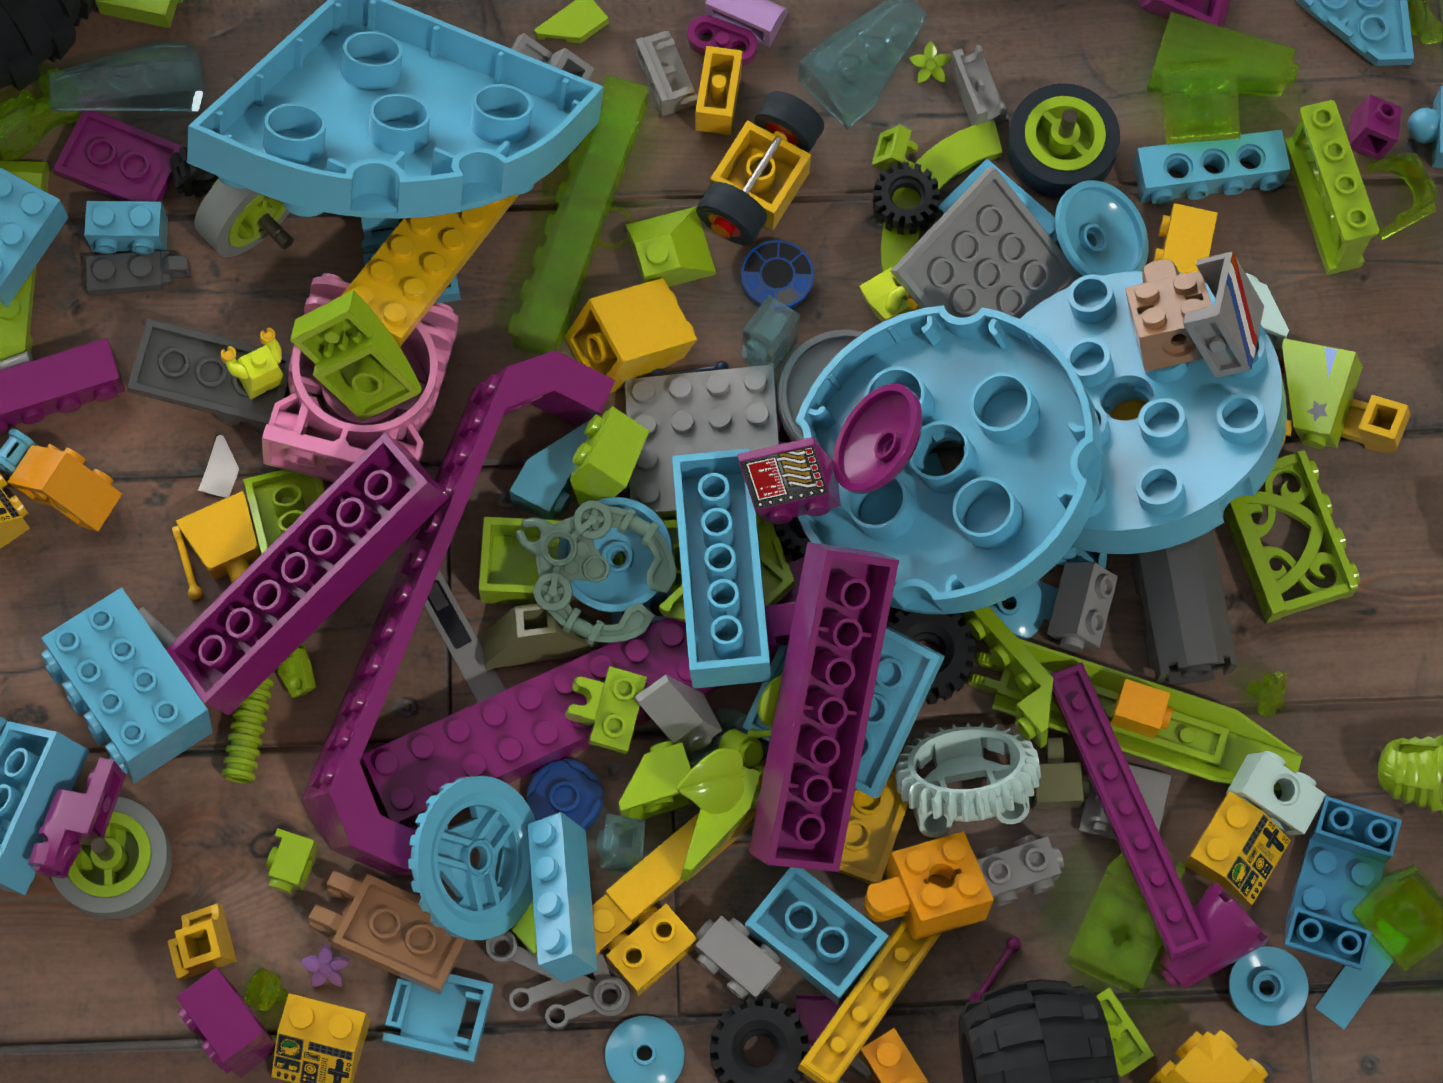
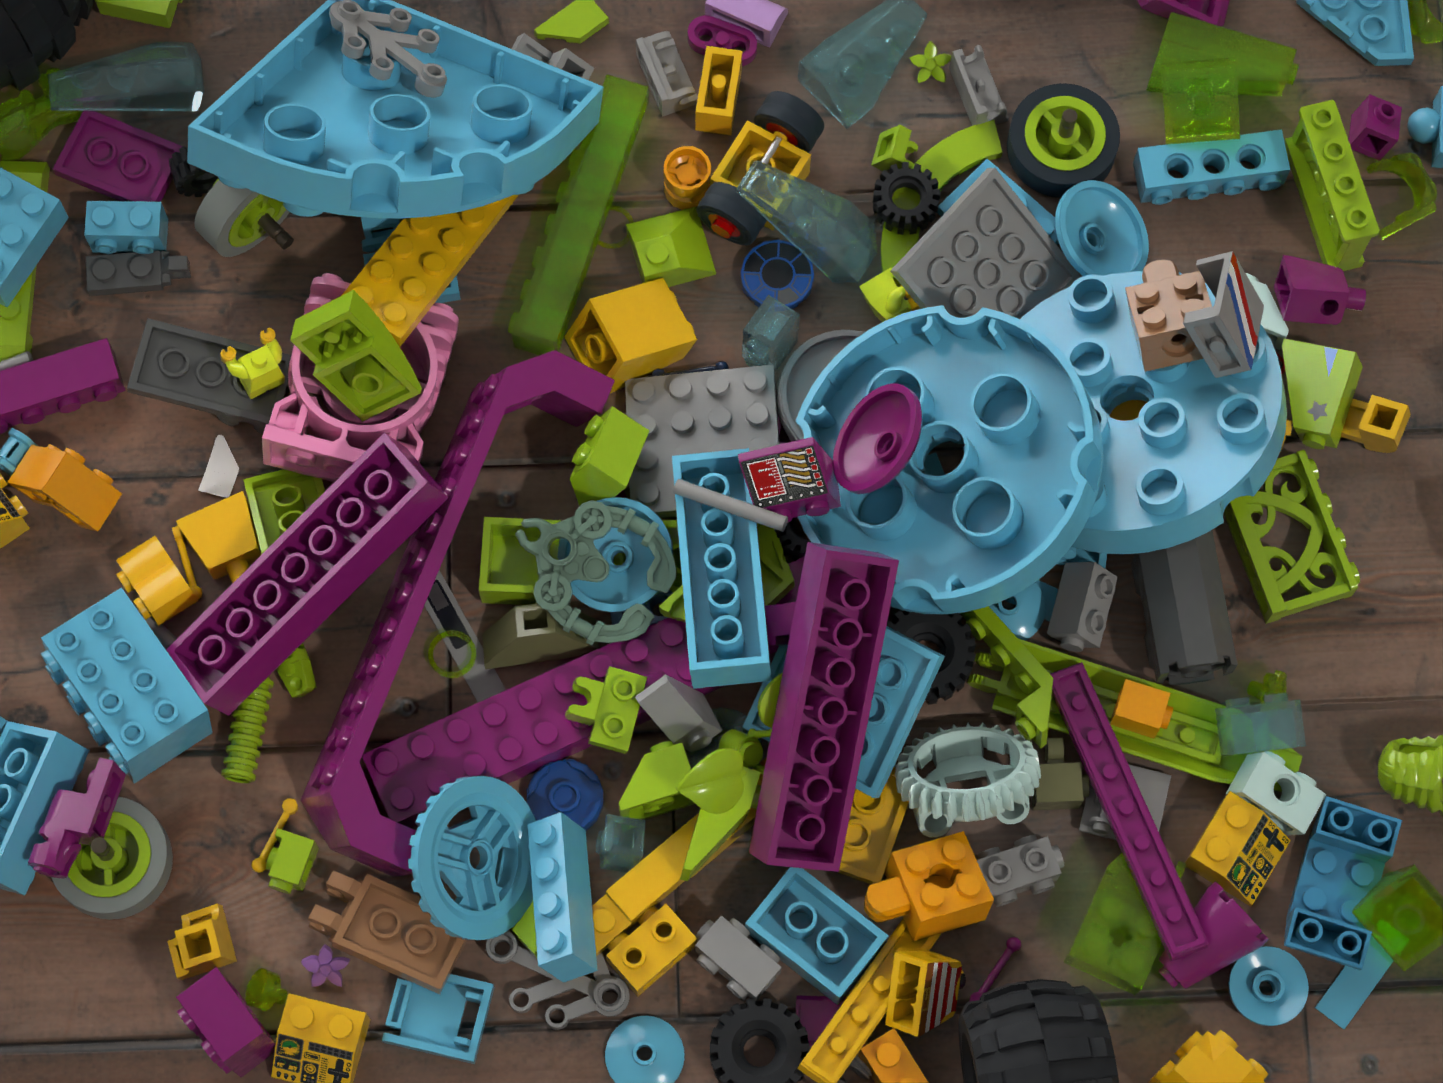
(156, 581): none -> yellow brick
(290, 807): none -> yellow hinge
(351, 18): none -> light grey plant
(437, 639): none -> clear neon green piece
(545, 477): medium azure slope -> none
(686, 176): none -> light orange wheel
(730, 505): none -> light grey bar
(815, 221): none -> clear light blue wedge
(923, 991): none -> torso
(1127, 1041): lime hinge -> none
(1186, 236): yellow brick -> none
(1260, 726): none -> clear light blue brick
(1314, 292): none -> magenta torso

